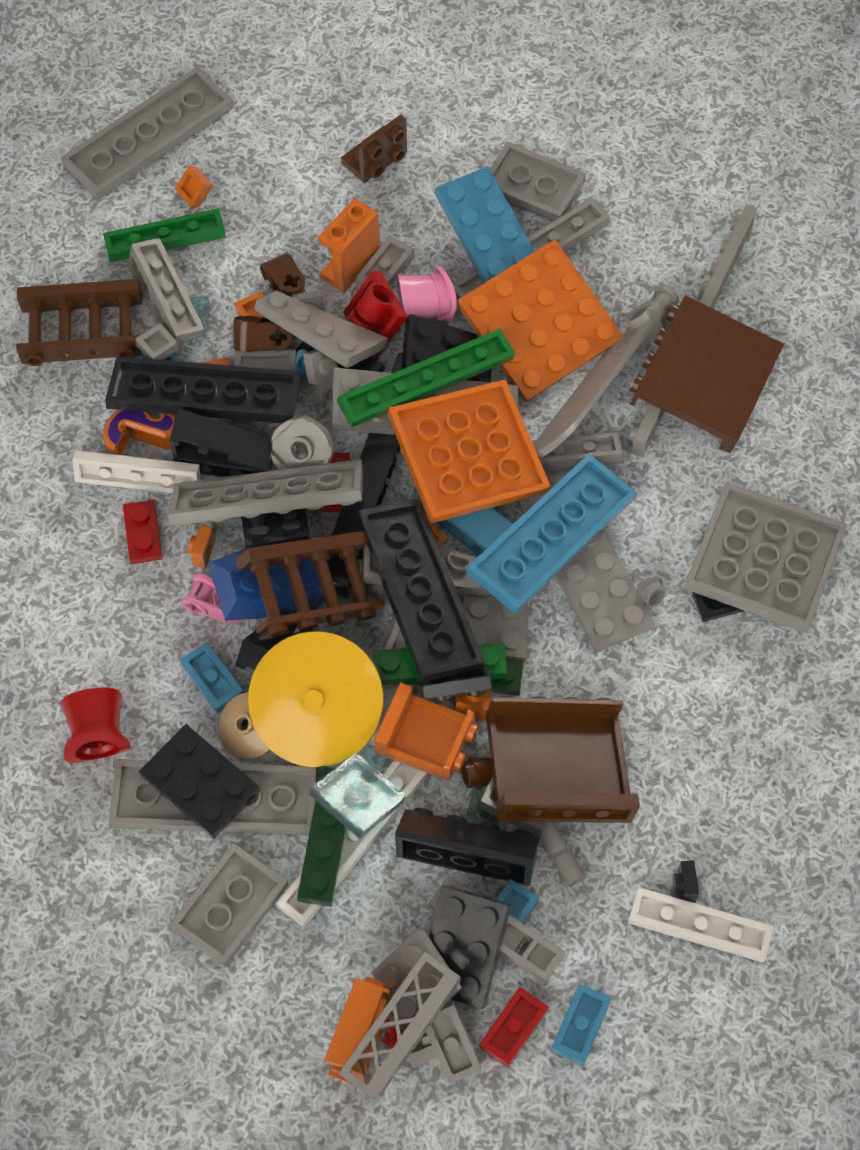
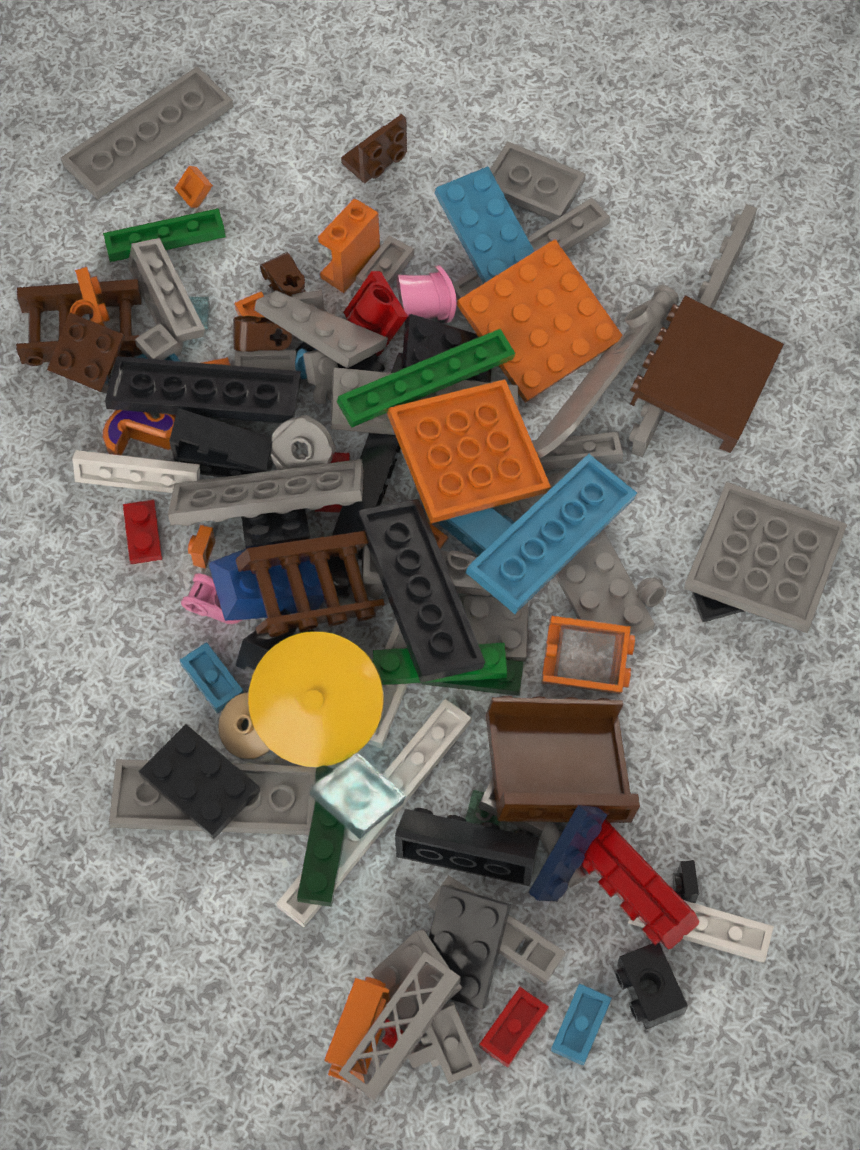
(86, 352): none -> reddish brown bracket
(89, 304): none -> orange plate
(93, 724): red hat -> none
(229, 904): light grey plate -> none
(425, 734): orange panel -> none
(471, 683): black plate -> none
(477, 772): reddish brown cone -> none
(478, 704): orange plate -> none
(521, 900): dark azure plate -> none
(568, 853): none -> dark blue plate
(587, 655): none -> window
(639, 887): none -> red brick
(651, 965): none -> black brick

